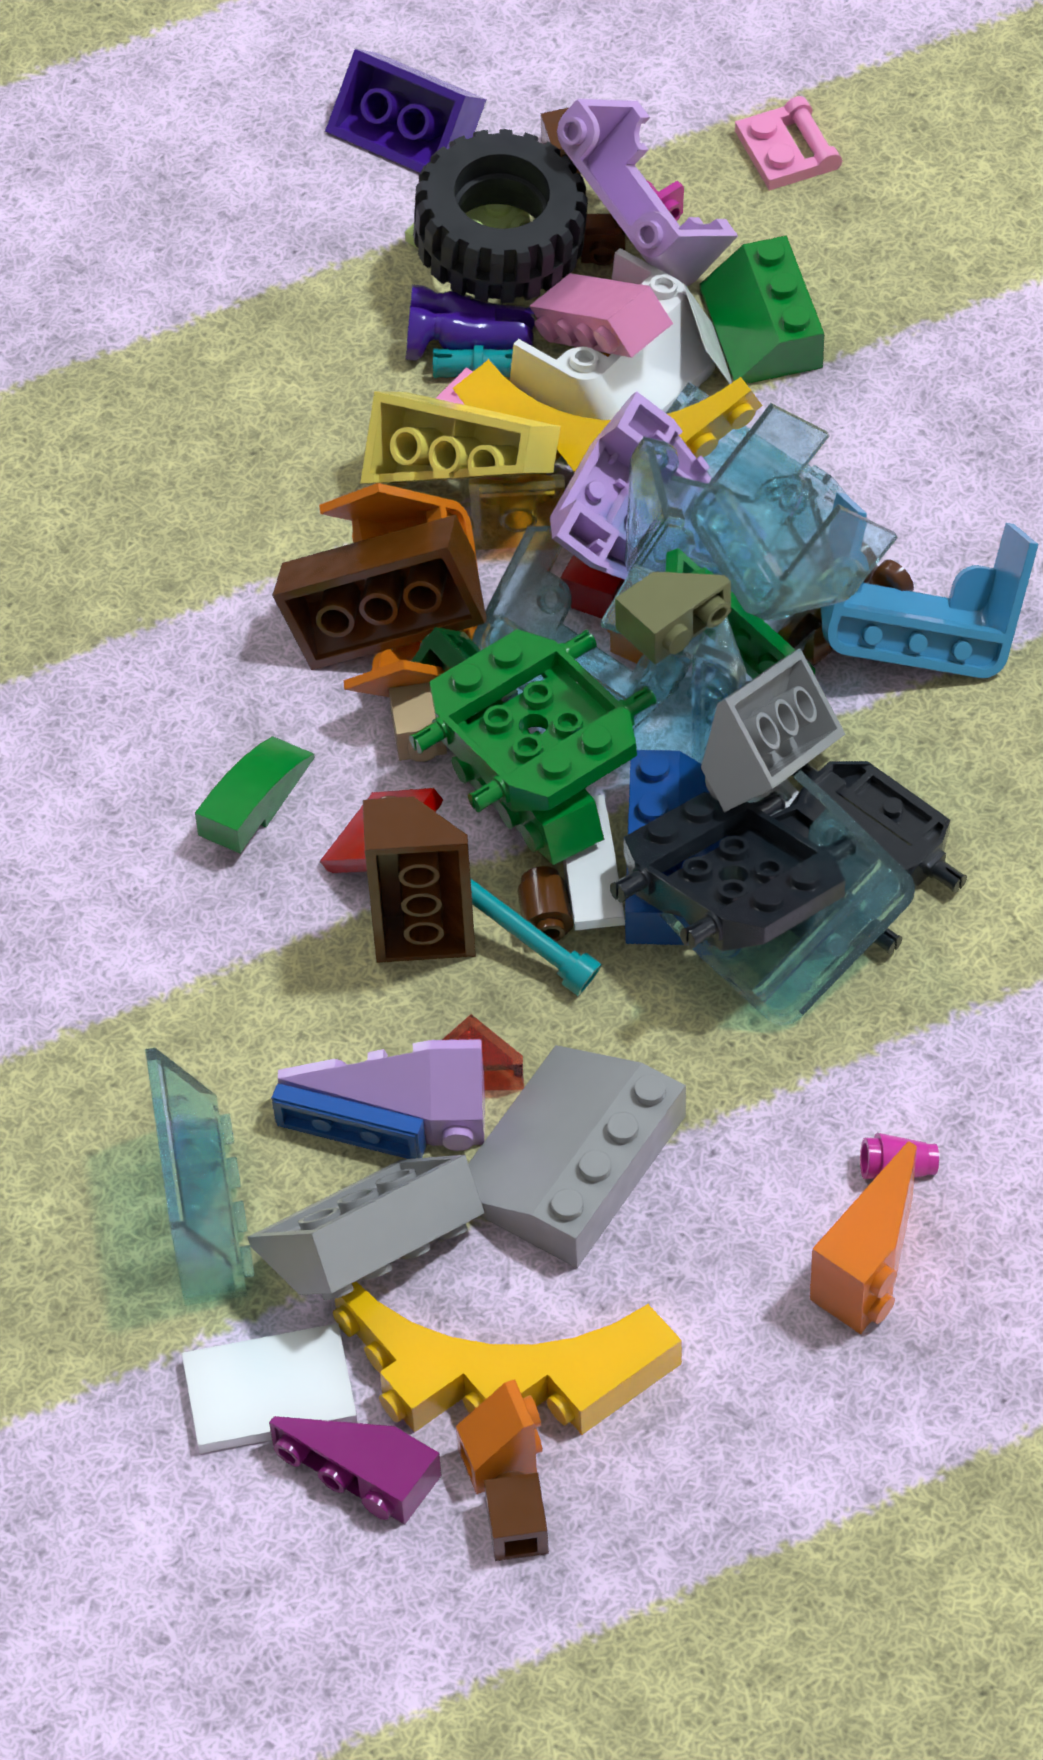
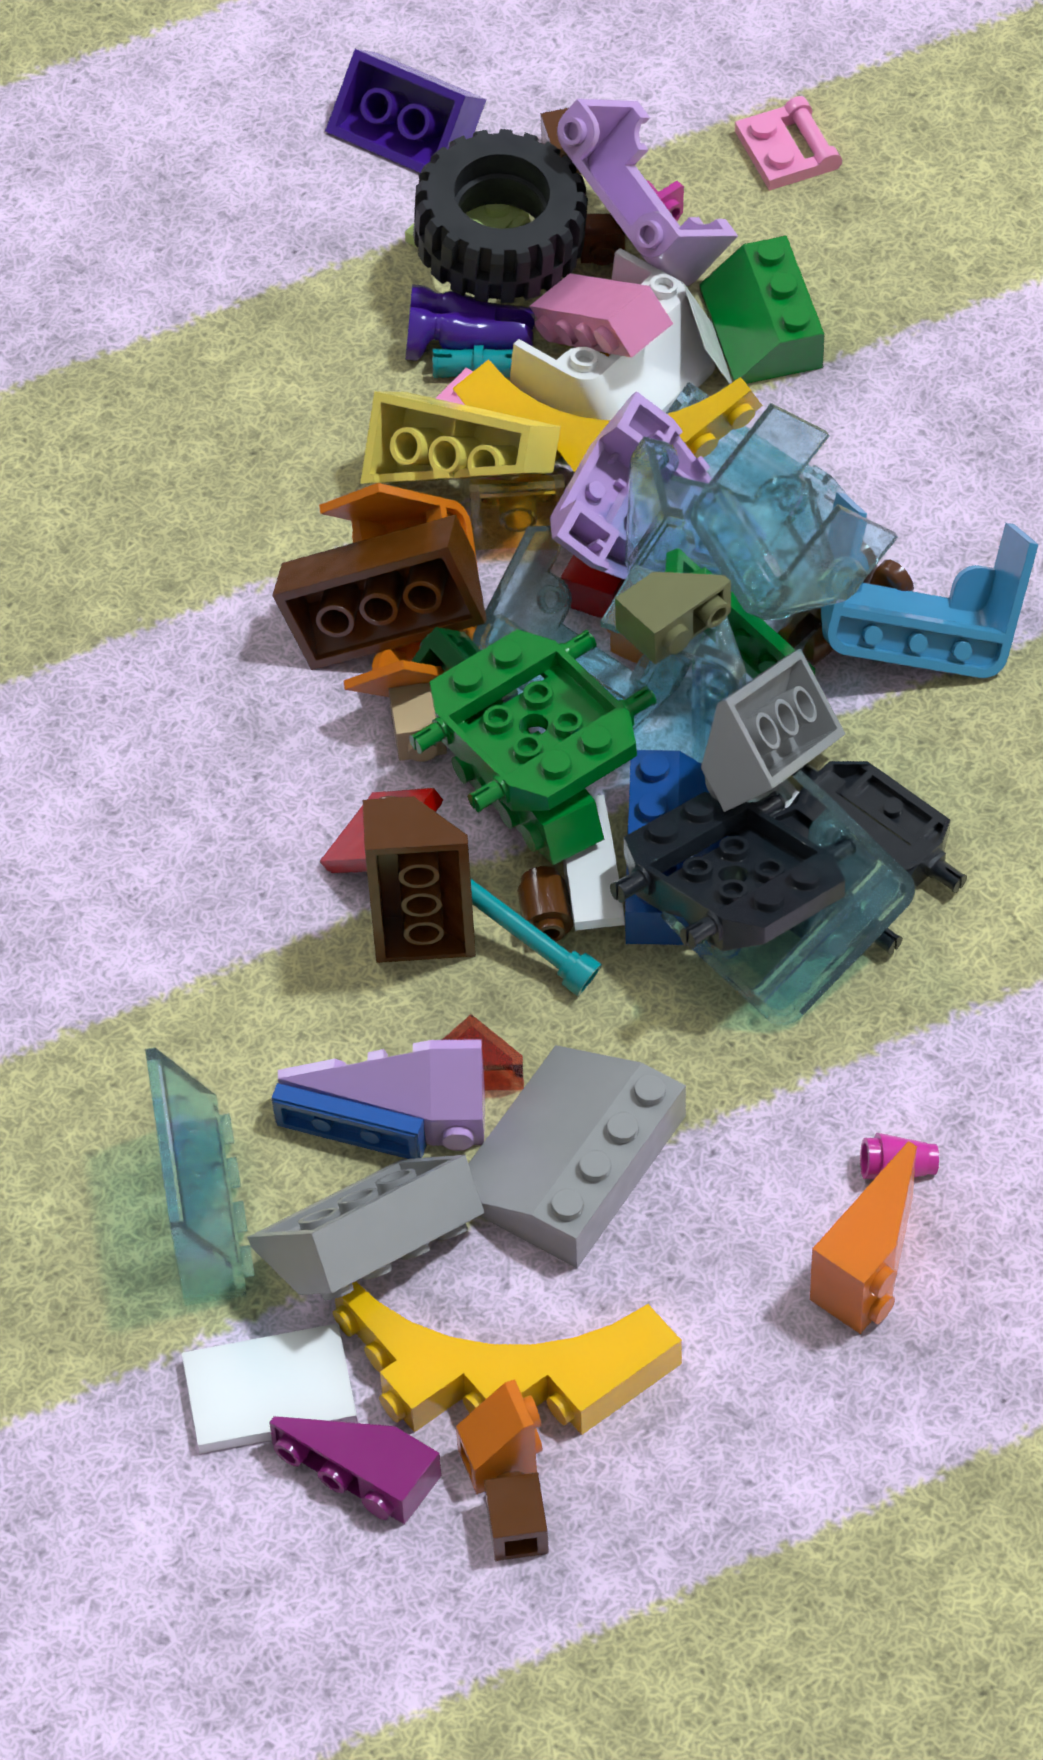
(251, 793): green slope -> none

